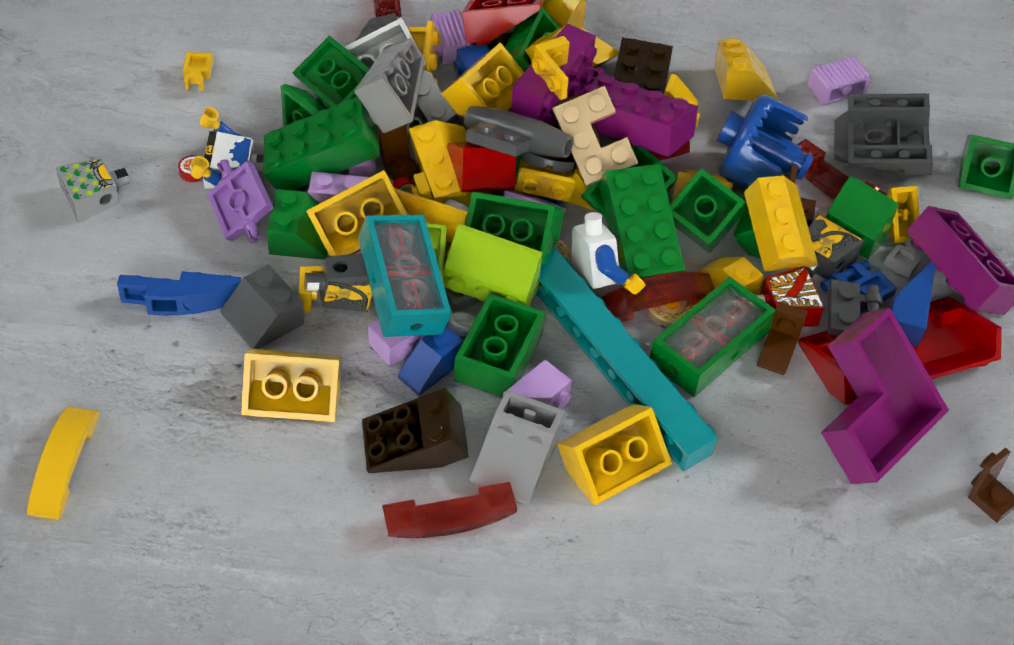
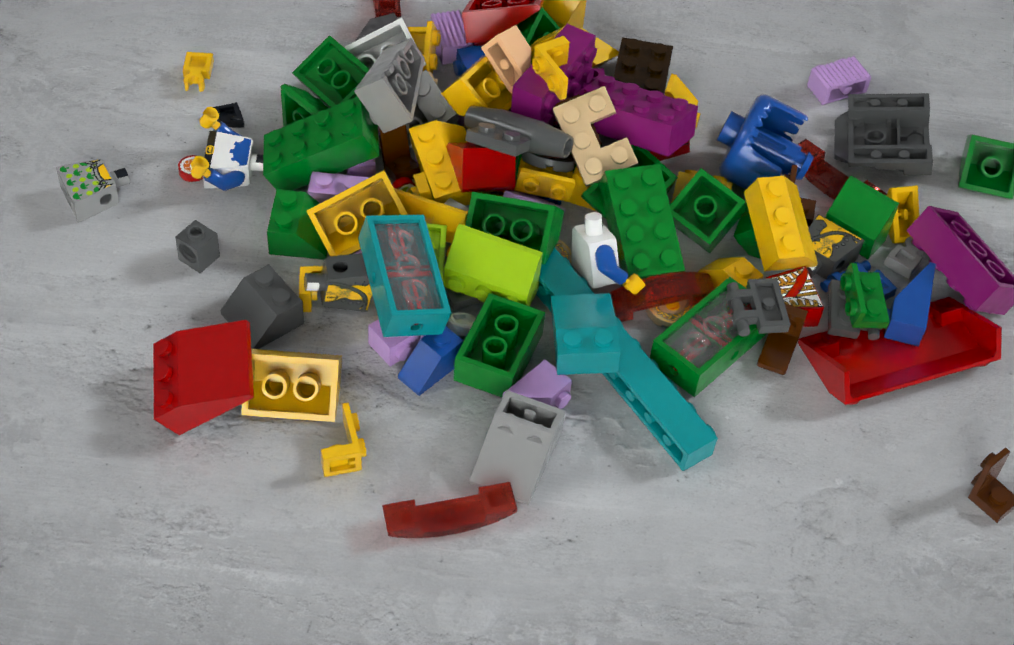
(58, 462): yellow slope -> none
(189, 295): blue slope -> none
(197, 246): none -> dark grey brick
(201, 374): none -> red slope
(230, 115): none -> black tile
(239, 201): medium lavender plate -> none
(348, 457): none -> yellow bracket
(416, 435): dark brown slope -> none
(509, 55): none -> light nougat slope
(585, 334): none -> teal slope
(615, 453): yellow slope -> none
(741, 72): yellow slope -> none
(767, 306): none -> dark grey plate
(864, 298): none -> green bracket
(893, 402): magenta piece -> none

